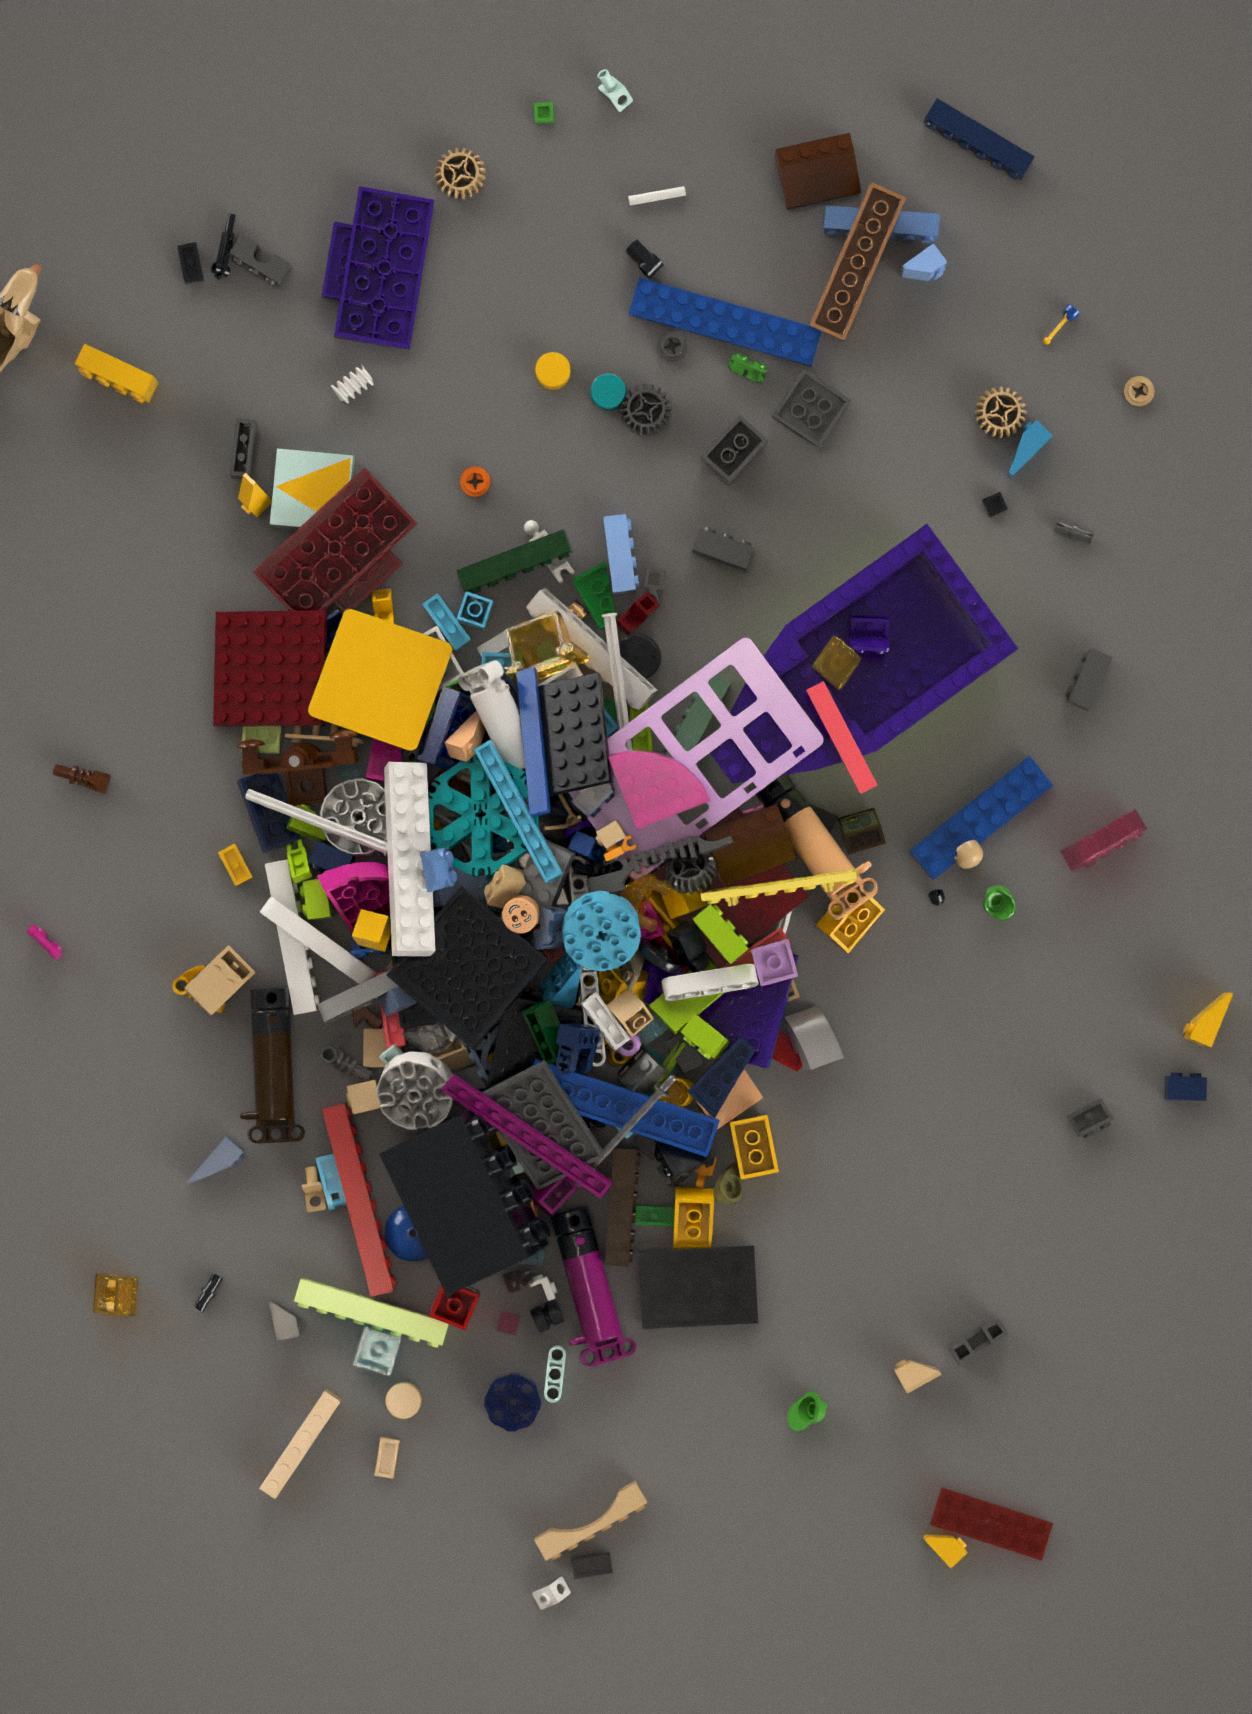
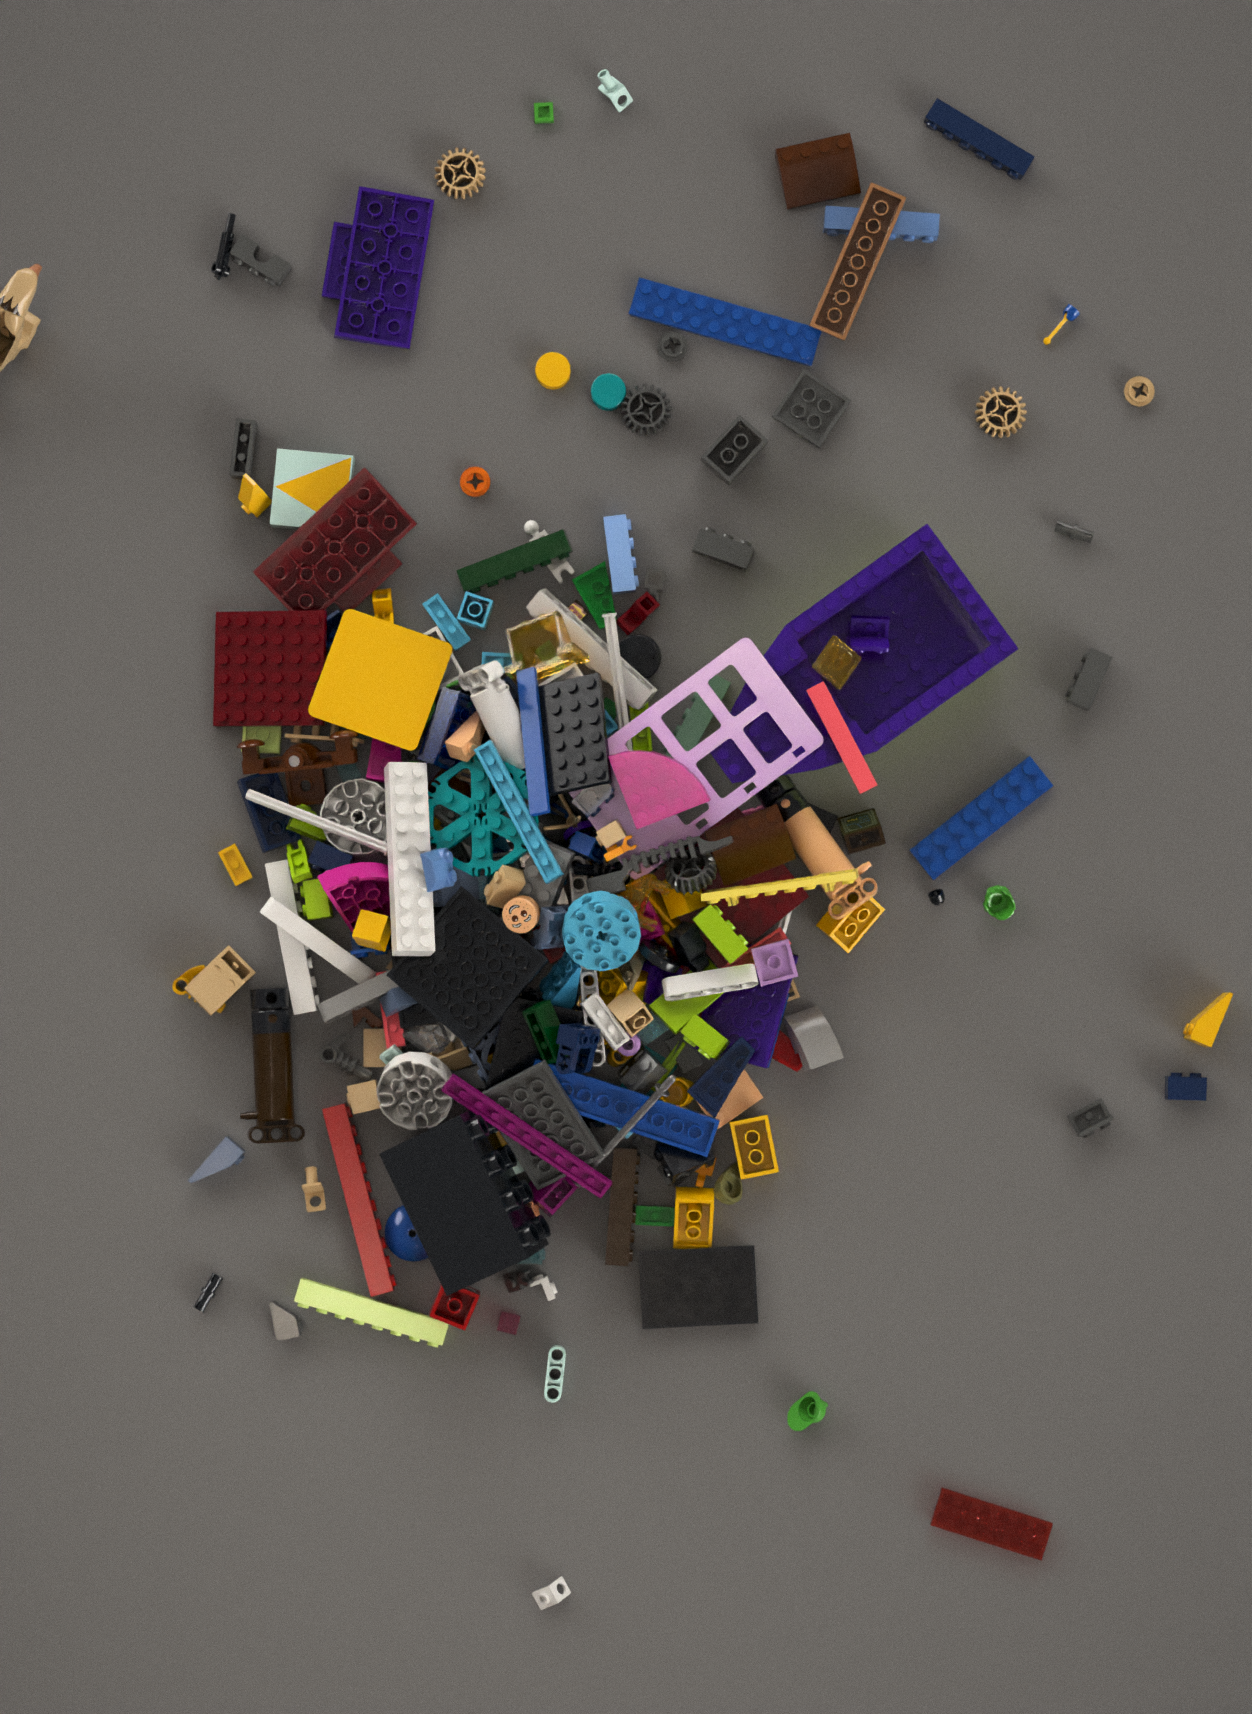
(40, 936): dark pink plate -> none
(98, 780): reddish brown piece -> none
(115, 1294): clear yellow slope -> none
(116, 373): yellow brick -> none
(190, 263): black plate -> none
(300, 1443): tan arch -> none
(330, 1181): medium azure plate -> none
(353, 384): white piece -> none
(377, 1351): clear light blue brick -> none
(387, 1457): tan tile -> none
(403, 1400): tan head -> none
(495, 644): white sticker -> none
(532, 1399): clear blue connector -> none
(547, 1315): black wheel -> none
(554, 1541): tan arch -> none
(589, 1288): magenta piece -> none
(591, 1565): black plate -> none
(647, 262): black piece -> none
(657, 195): white piece -> none
(754, 369): bright green hinge -> none
(914, 1374): tan slope -> none
(925, 265): light blue slope -> none
(947, 1547): yellow slope -> none
(969, 854): tan hair -> none
(972, 1342): dark grey arch -> none
(994, 504): black tile -> none
(1031, 441): dark azure slope -> none
(1103, 840): clear pink wedge -> none

